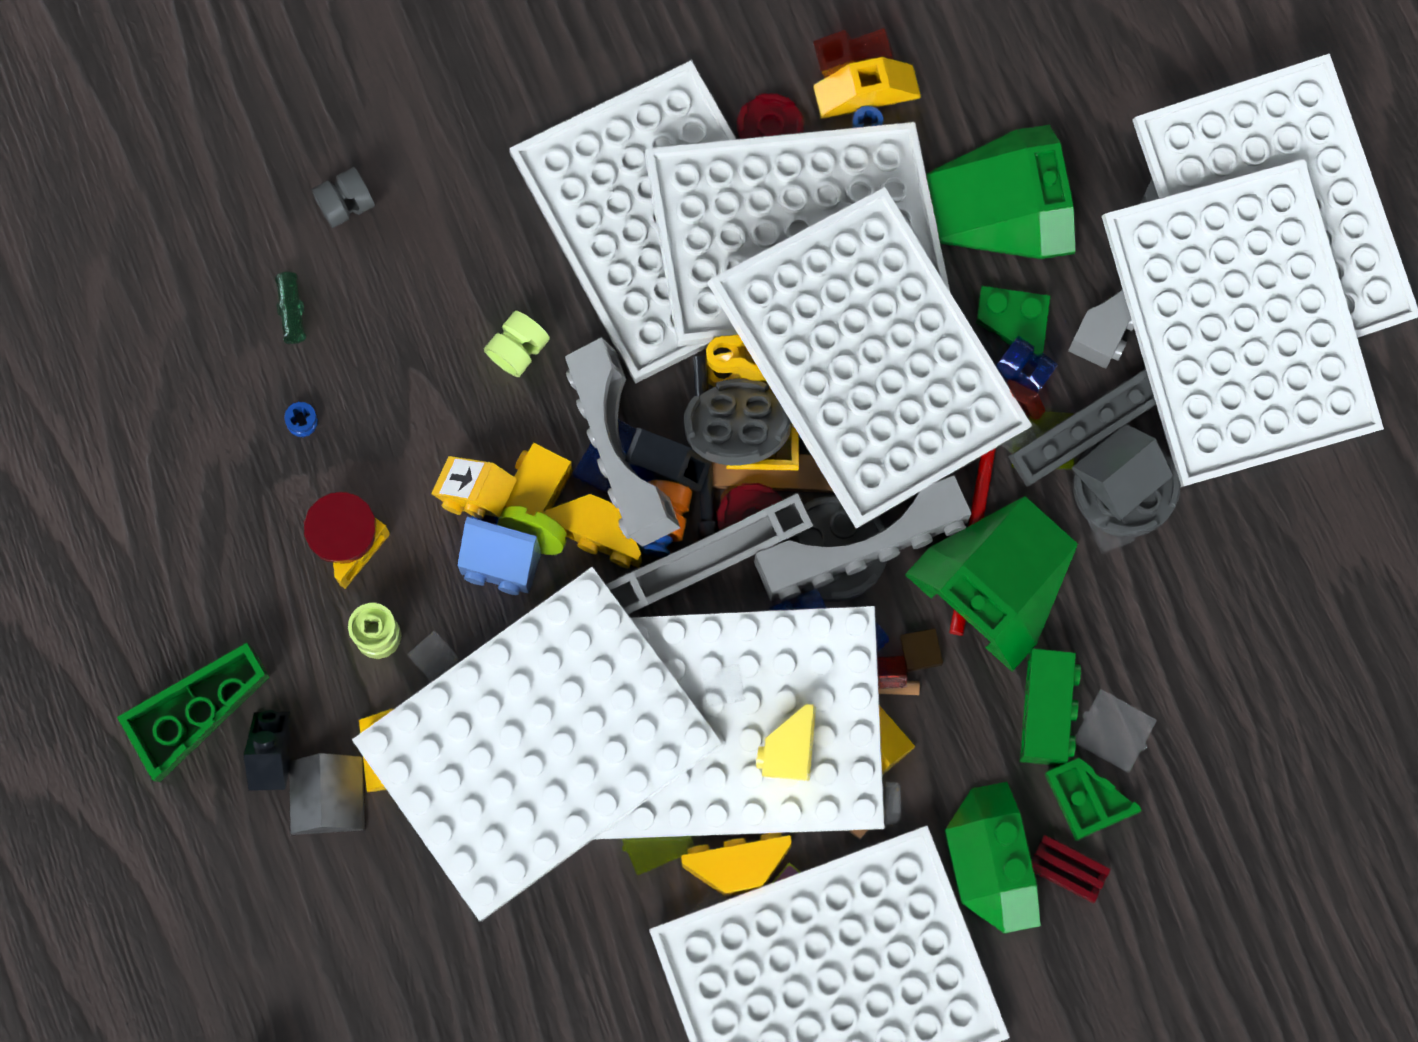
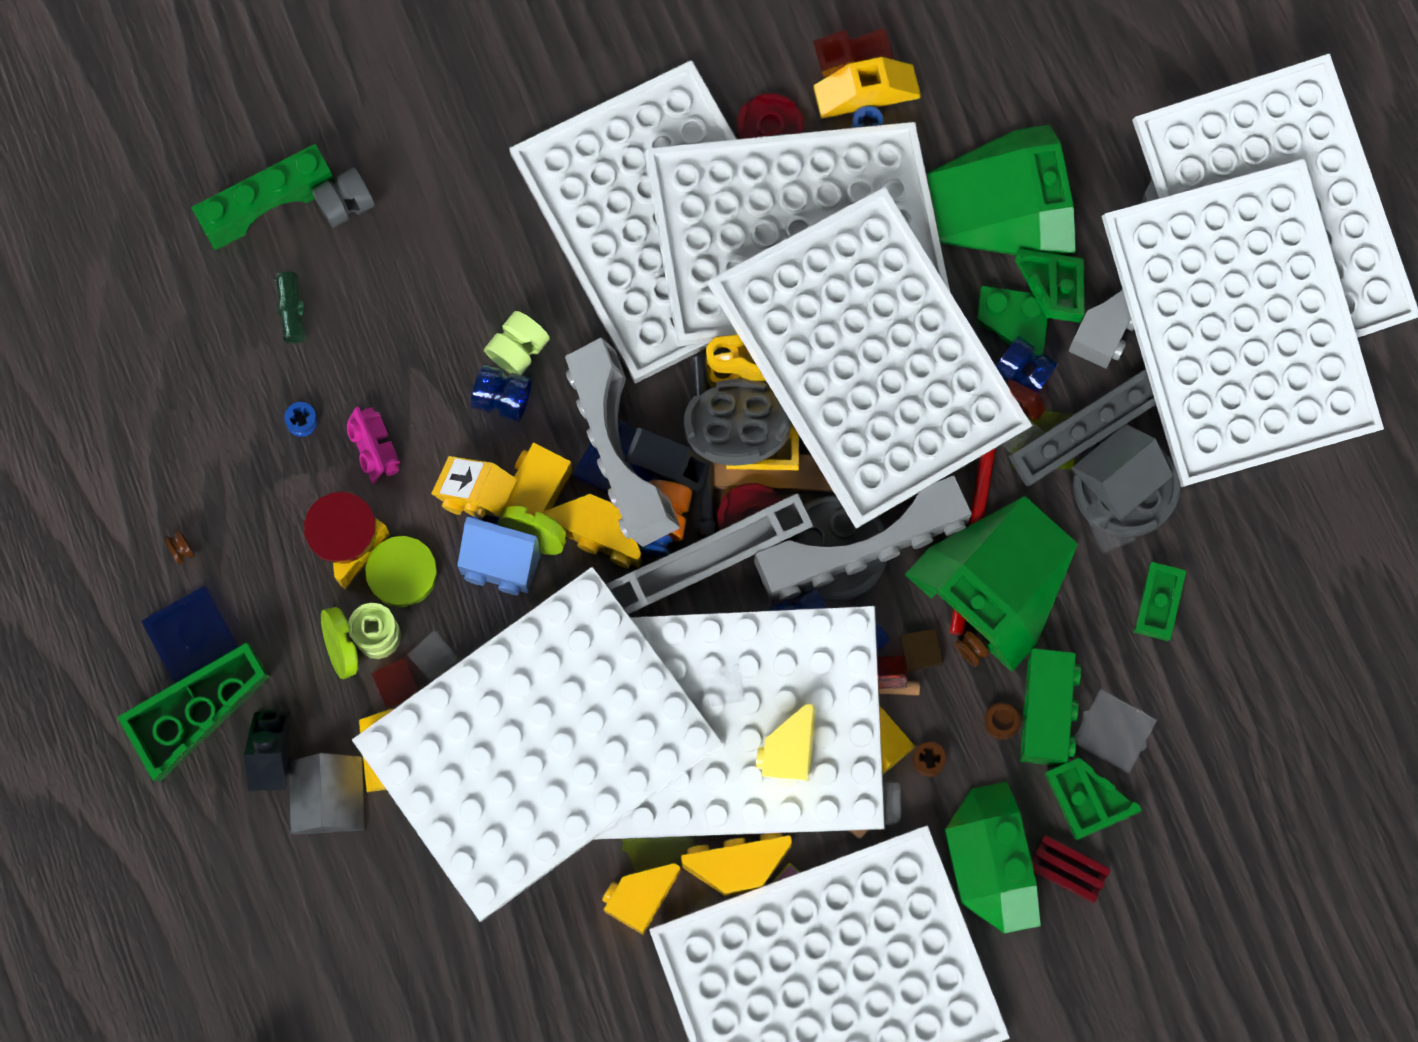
(179, 547): none -> reddish brown bush
(190, 634): none -> clear blue tile
(232, 211): none -> green arch
(340, 649): none -> lime tile
(365, 430): none -> dark pink hinge
(395, 682): none -> clear red tile
(401, 571): none -> lime tile
(501, 392): none -> clear blue wheel
(640, 896): none -> yellow slope
(921, 766): none -> reddish brown bush
(971, 649): none -> reddish brown bush
(1002, 721): none -> reddish brown tile
(1055, 282): none -> green wing
(1159, 601): none -> green plate

